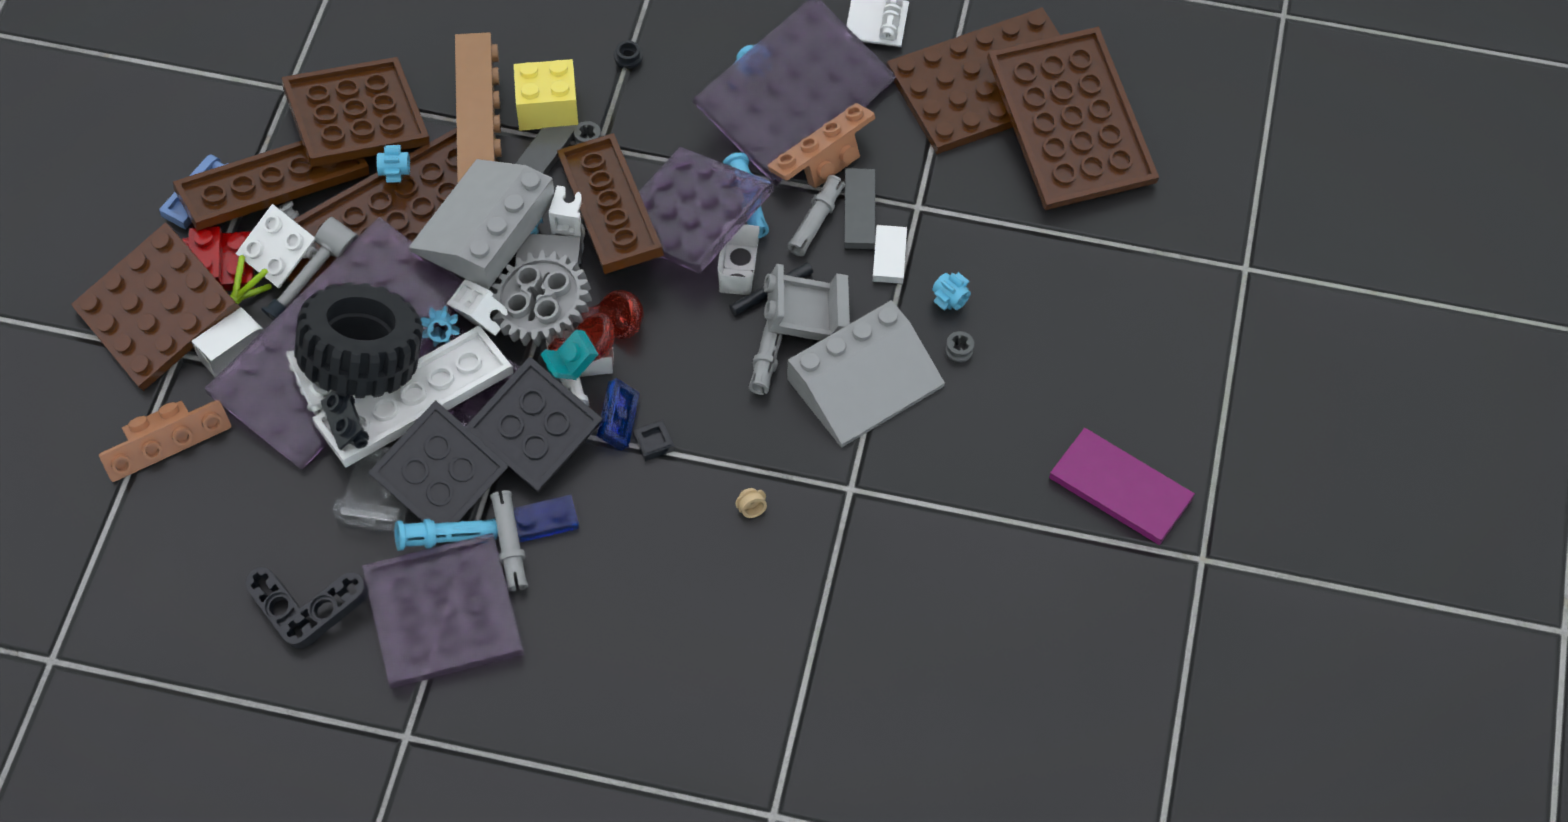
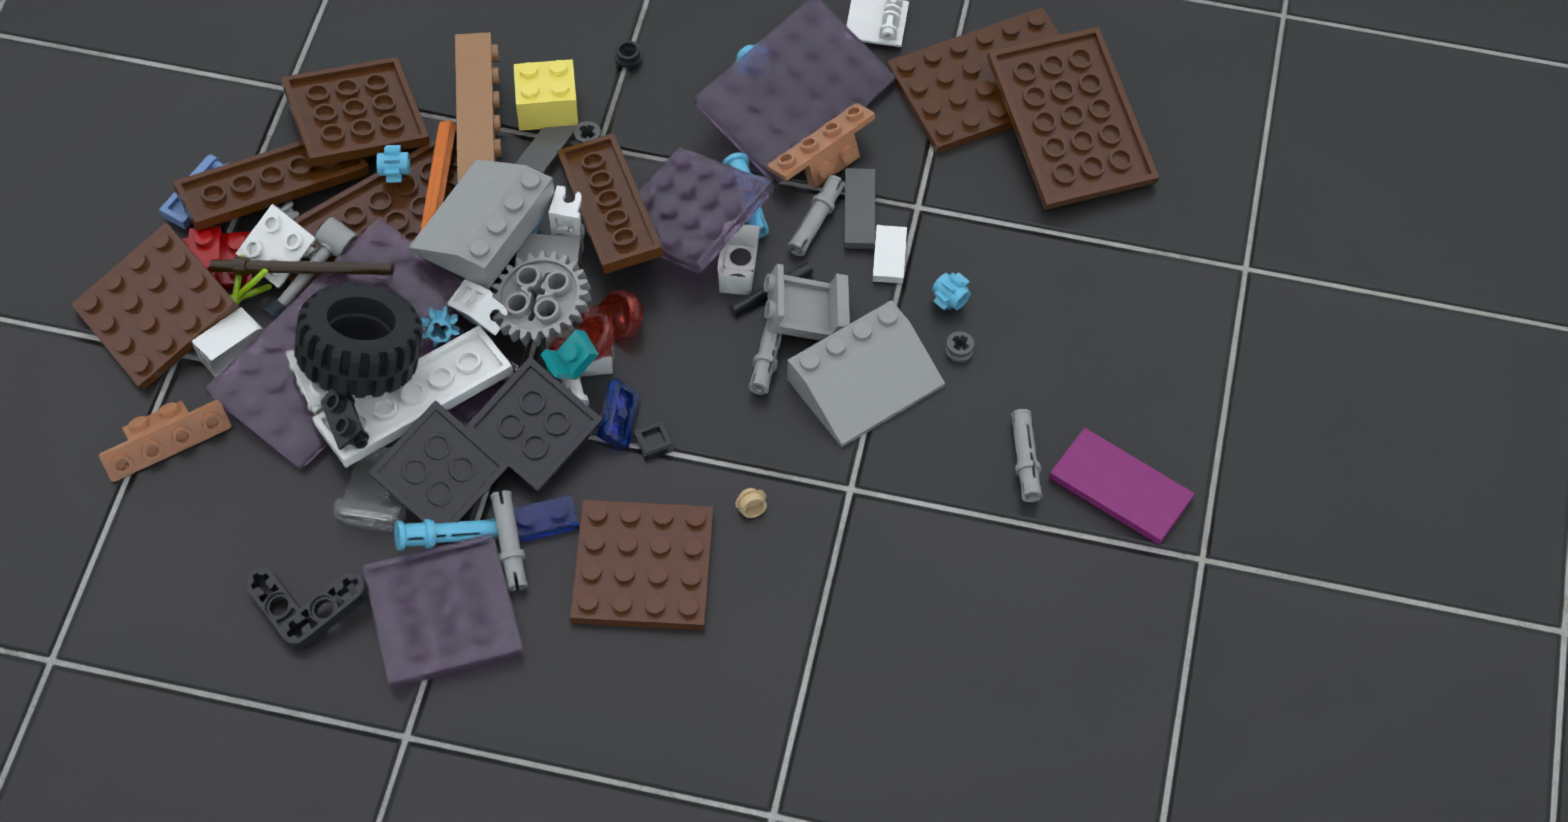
(244, 266): none -> dark brown bar
(439, 169): none -> orange axle
(642, 565): none -> reddish brown plate
(1028, 466): none -> light grey pin

